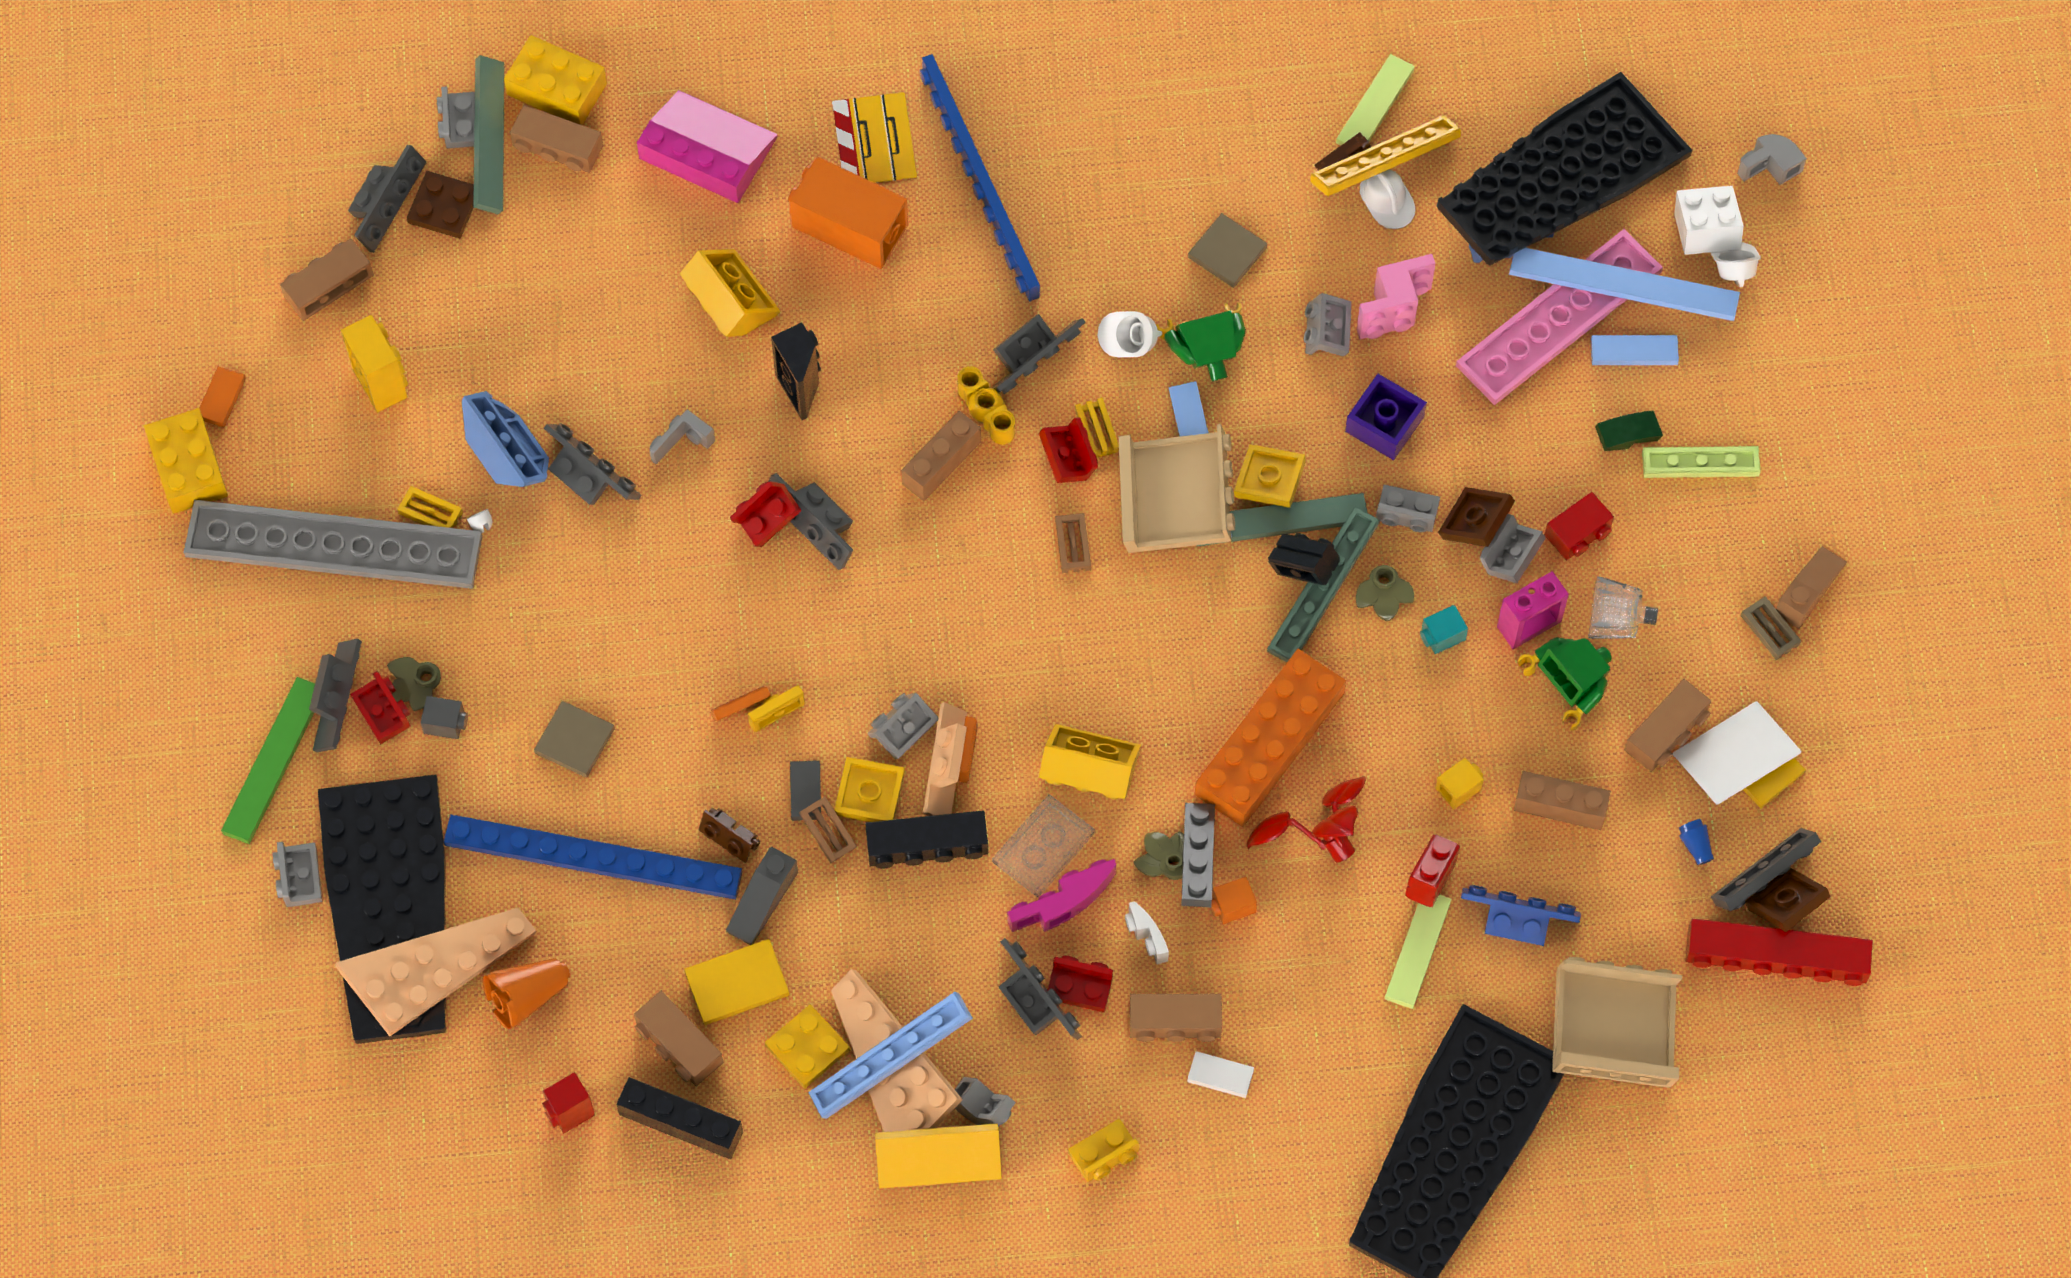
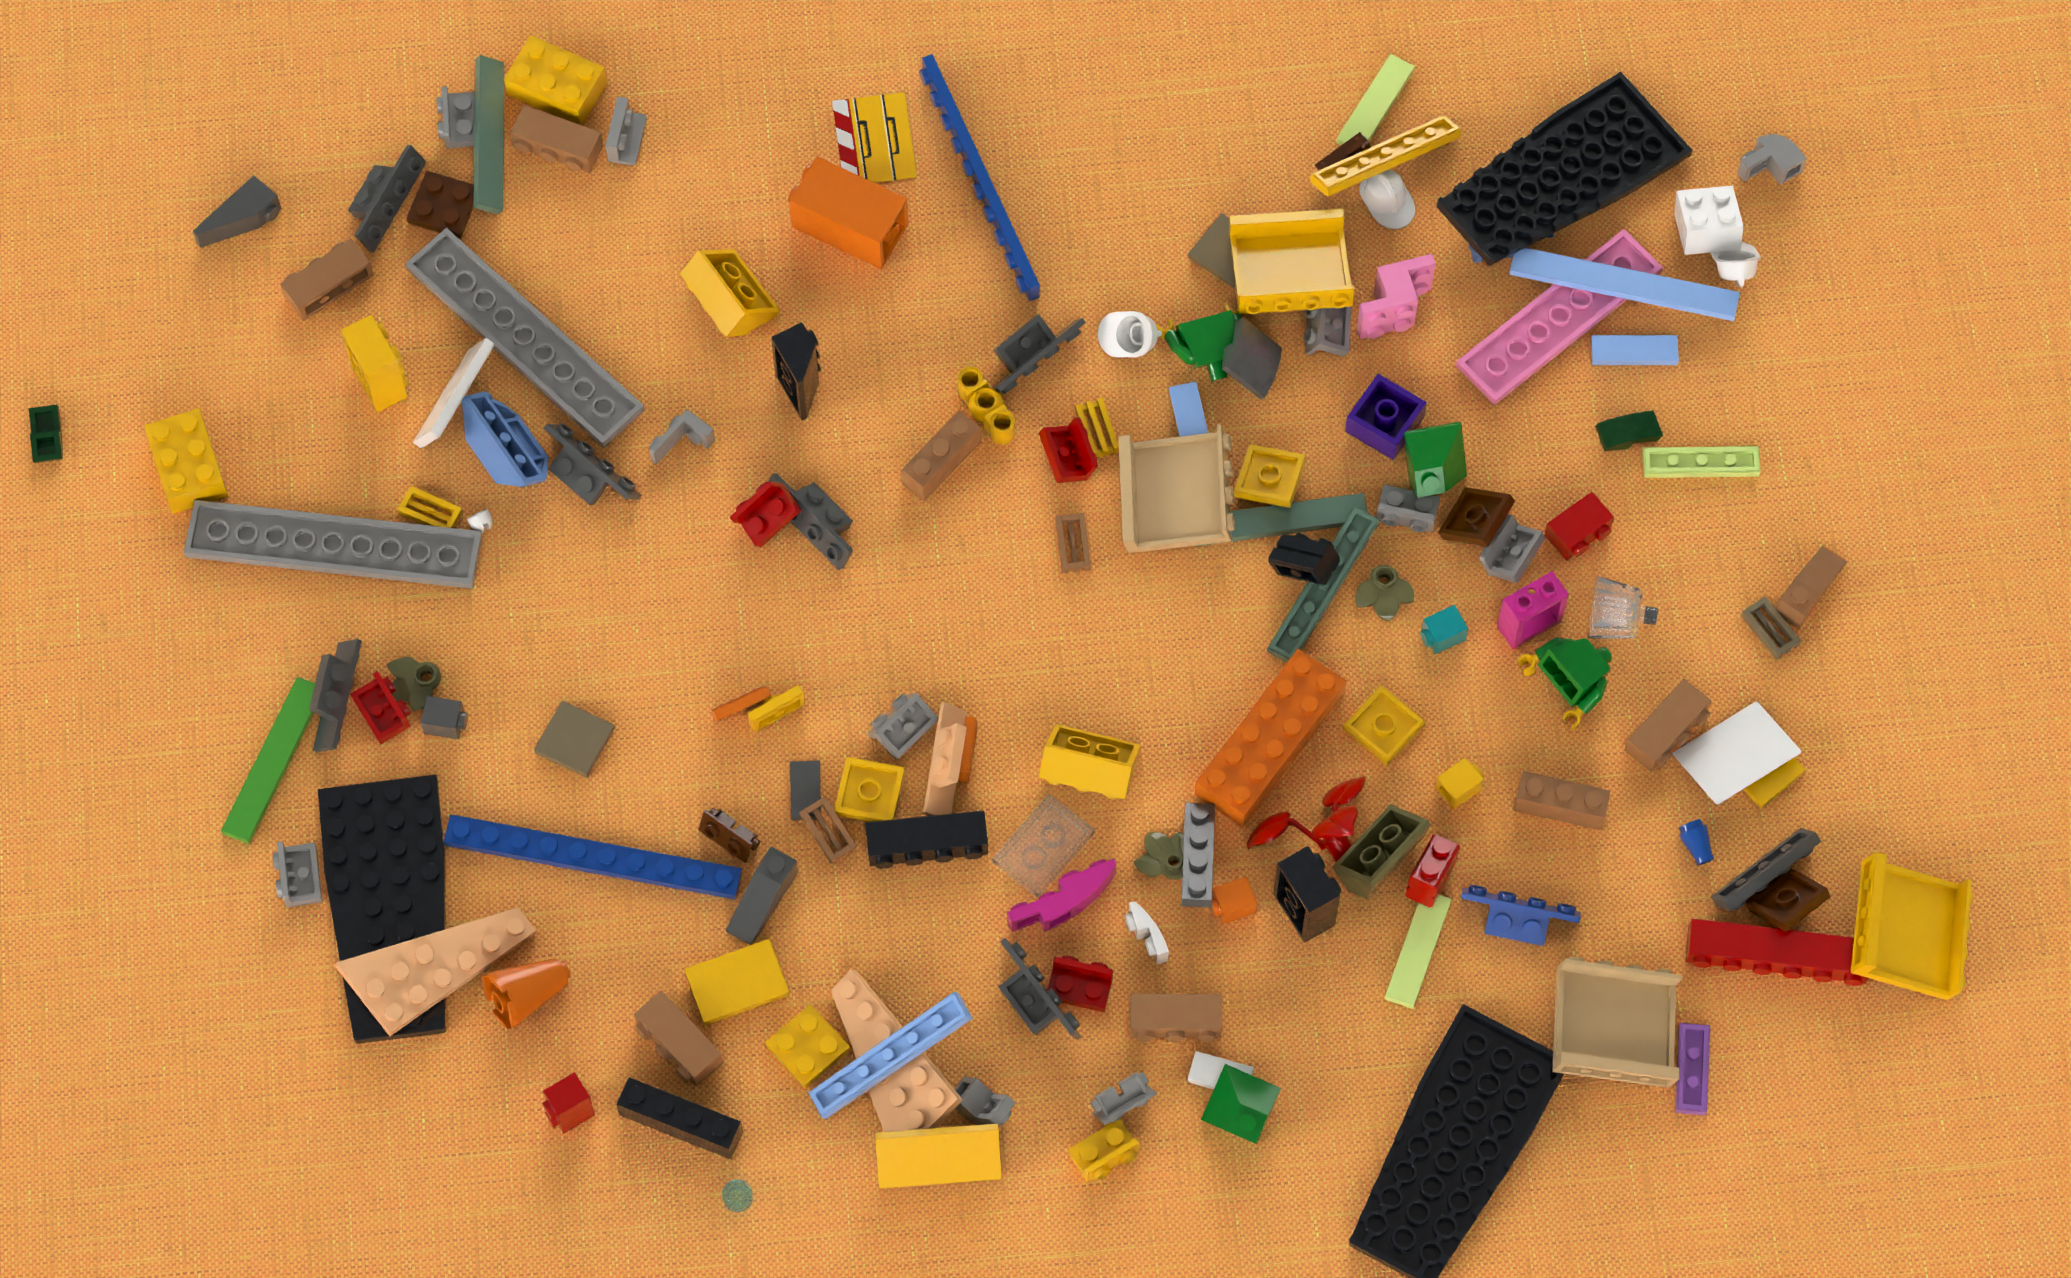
(46, 433): none -> dark green slope
(221, 396): orange tile -> none
(242, 212): none -> dark grey slope
(453, 393): none -> white tile
(525, 337): none -> light grey plate
(625, 133): none -> light grey bracket
(705, 145): dark pink slope -> none
(737, 1195): none -> clear light blue tile
(1111, 1106): none -> light grey hinge
(1241, 1104): none -> green slope
(1252, 358): none -> flat silver slope
(1290, 261): none -> yellow panel
(1307, 893): none -> black brick
(1380, 850): none -> olive slope
(1384, 725): none -> yellow tile
(1435, 458): none -> green slope
(1693, 1068): none -> medium lavender tile
(1911, 928): none -> yellow panel

